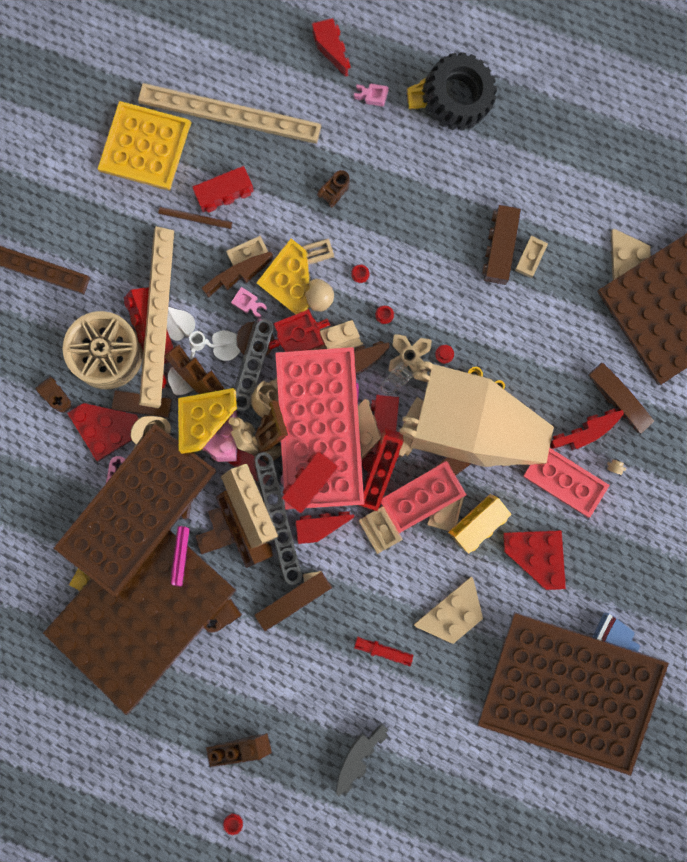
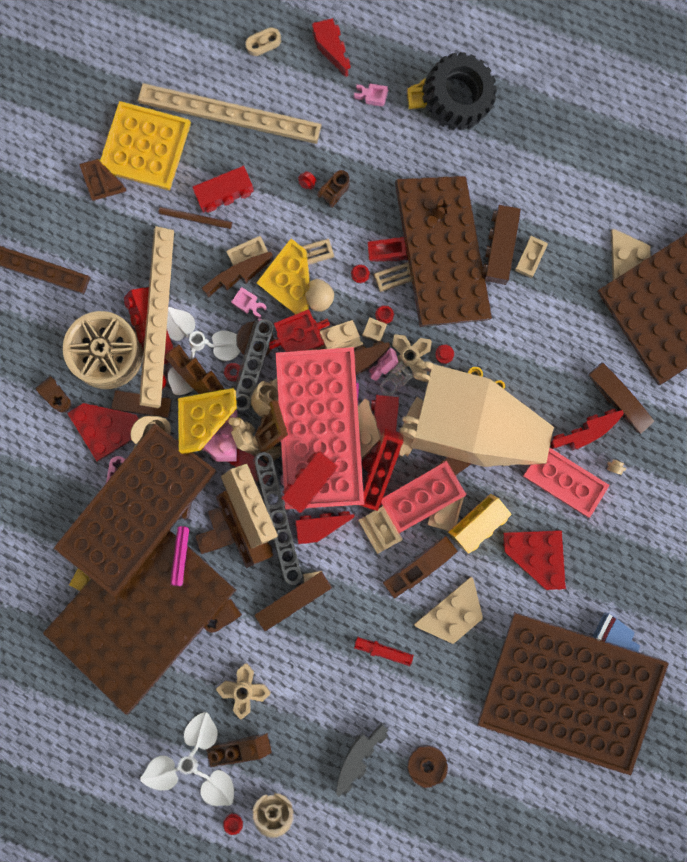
(100, 180): none -> reddish brown wing
(162, 774): none -> white plant
(228, 368): none -> red plate
(242, 701): none -> tan plant
(262, 40): none -> tan plate
(273, 815): none -> tan cylinder
(307, 180): none -> red plate
(374, 330): none -> tan plate
(385, 363): none -> bright pink plate
(387, 250): none -> red slope
(403, 281): none -> tan tile
(420, 567): none -> reddish brown slope
(432, 776): none -> reddish brown plate
(442, 250): none -> reddish brown plate

